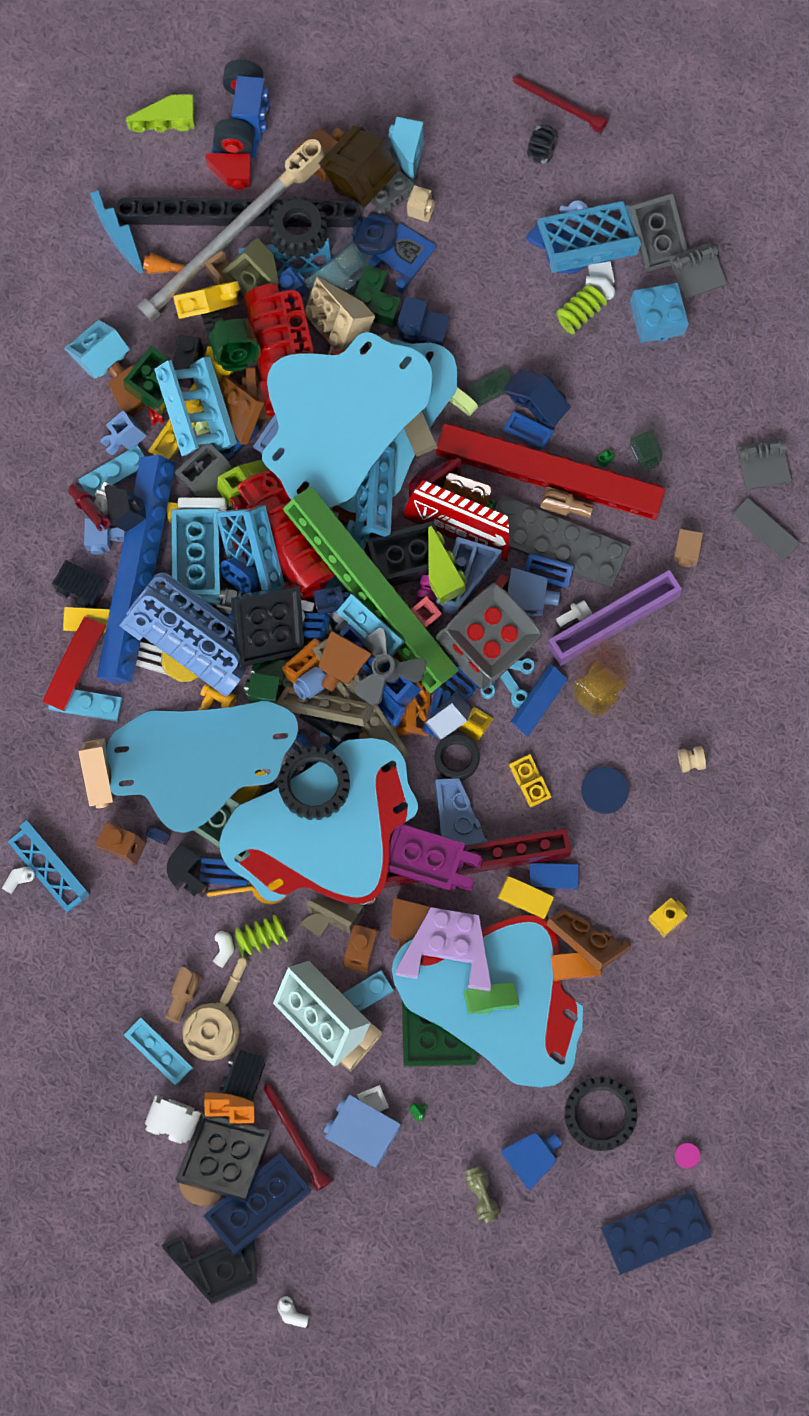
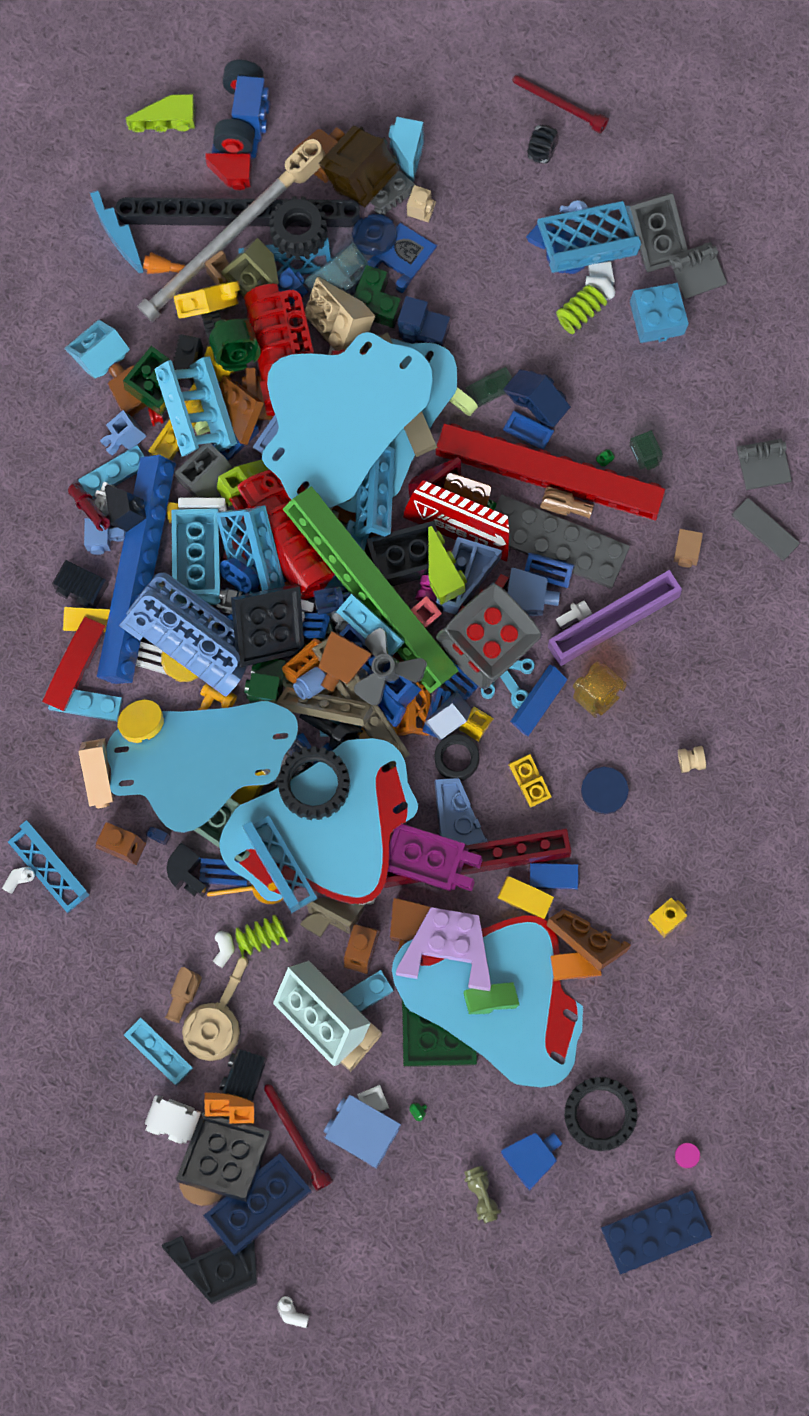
(140, 721): none -> yellow tile
(271, 867): none -> dark azure fence

